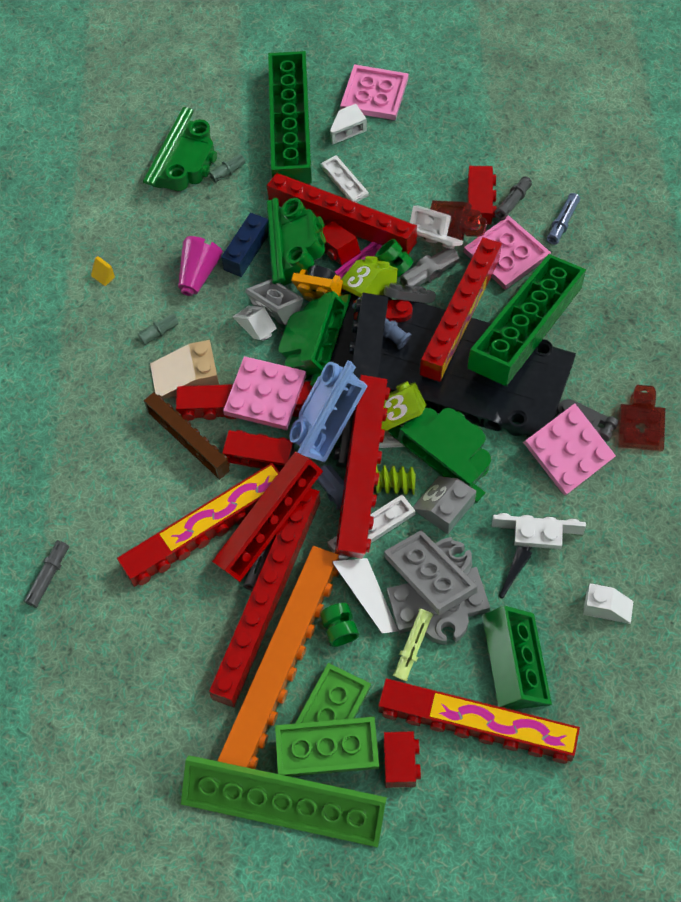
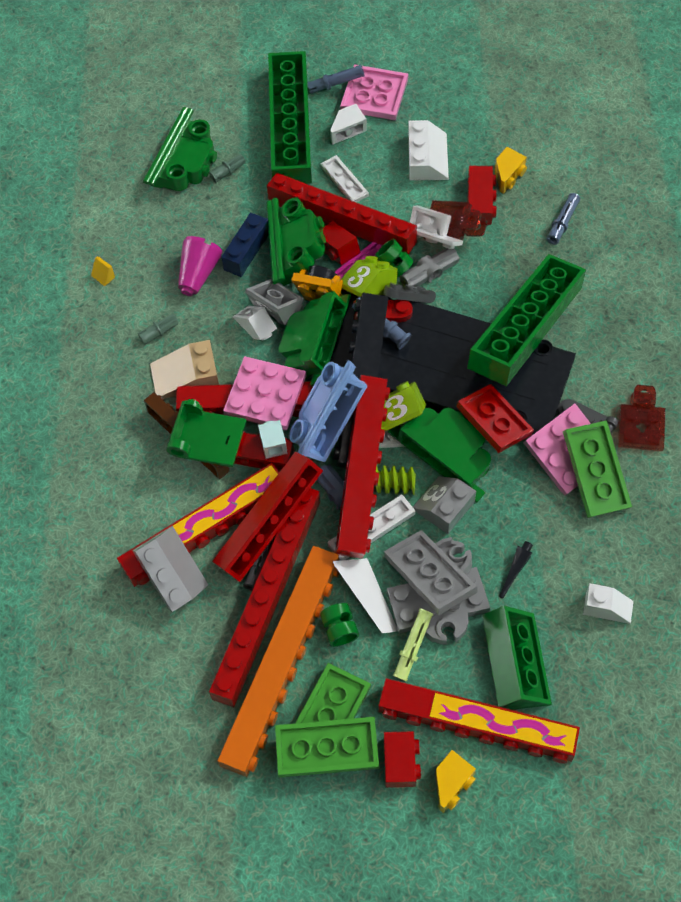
(51, 565): dark grey pin -> none
(171, 568): none -> light grey slope
(204, 435): none -> green door
(272, 439): none -> light aqua brick
(283, 801): bright green plate -> none
(328, 81): none -> sand blue pin
(427, 151): none -> white slope
(451, 777): none -> yellow slope
(460, 309): red brick -> none
(494, 418): none -> red plate
(508, 168): none -> yellow slope
(517, 193): dark grey pin -> none
(518, 253): bright pink plate -> none
(538, 531): white bracket -> none
(597, 469): none -> bright green plate

